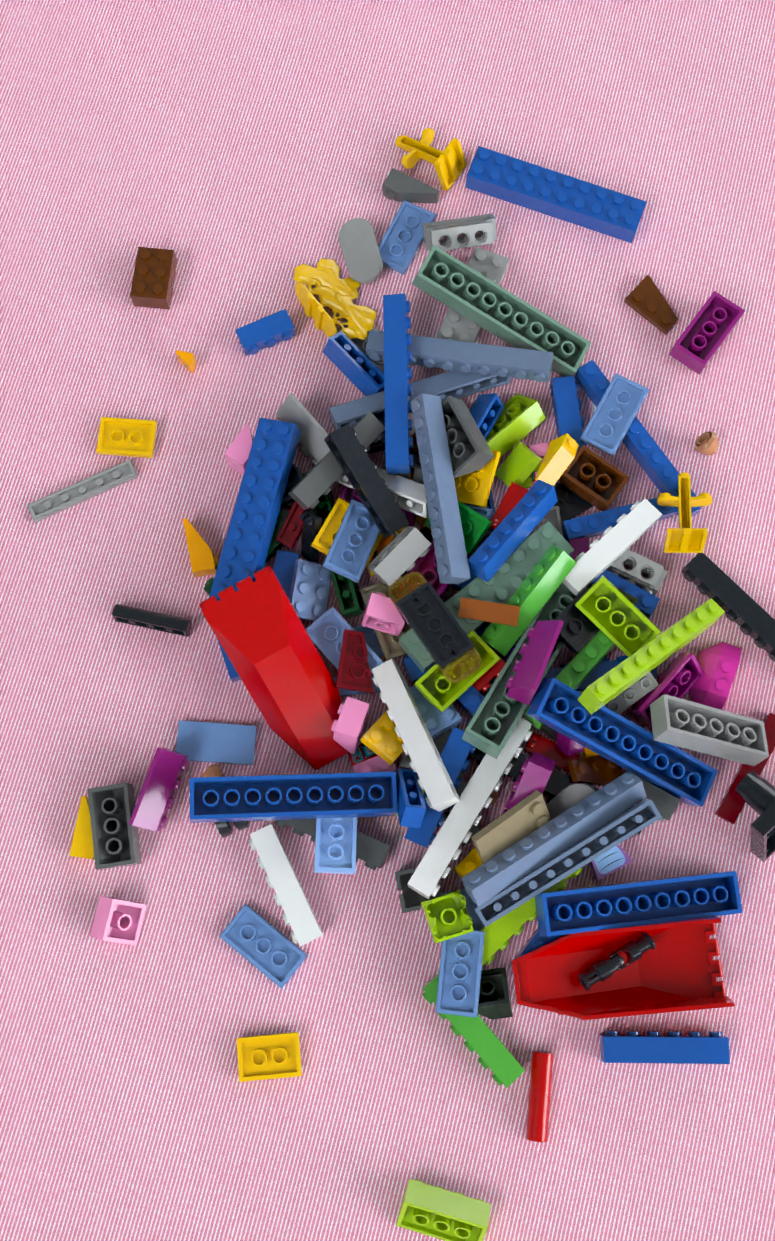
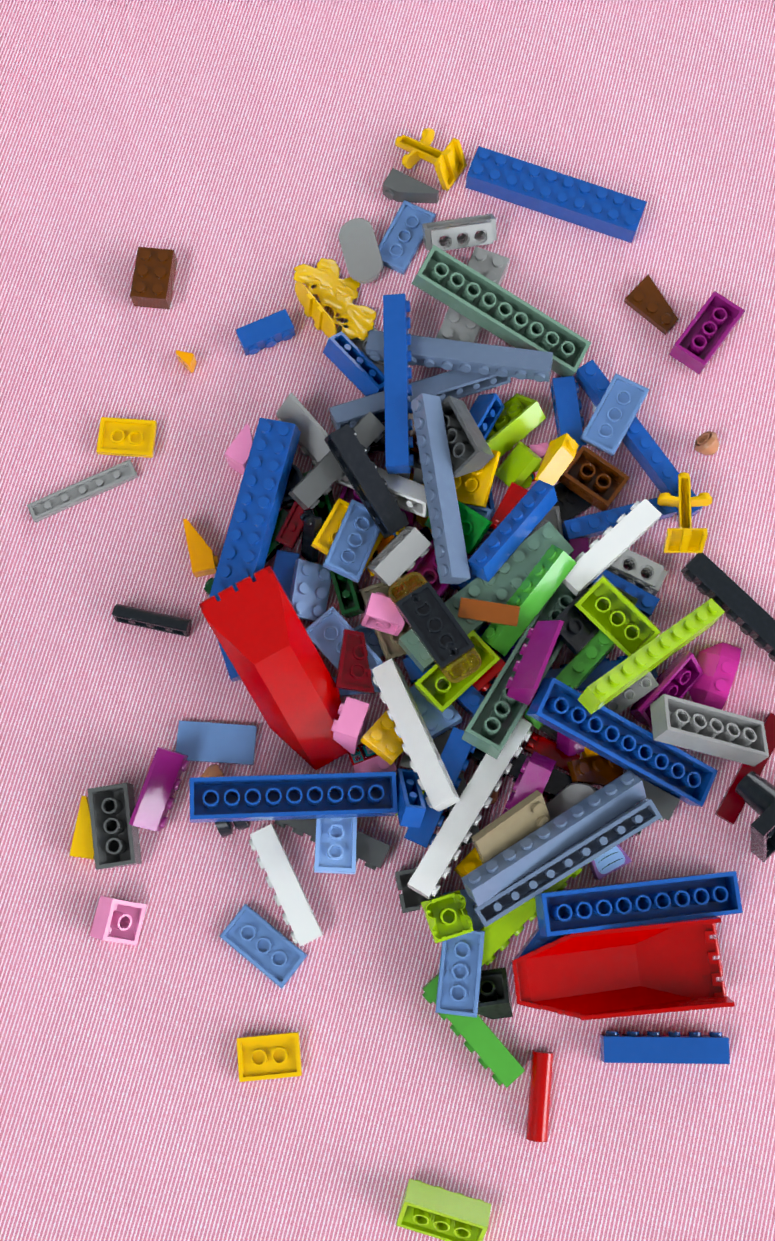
(605, 968): black piece -> none

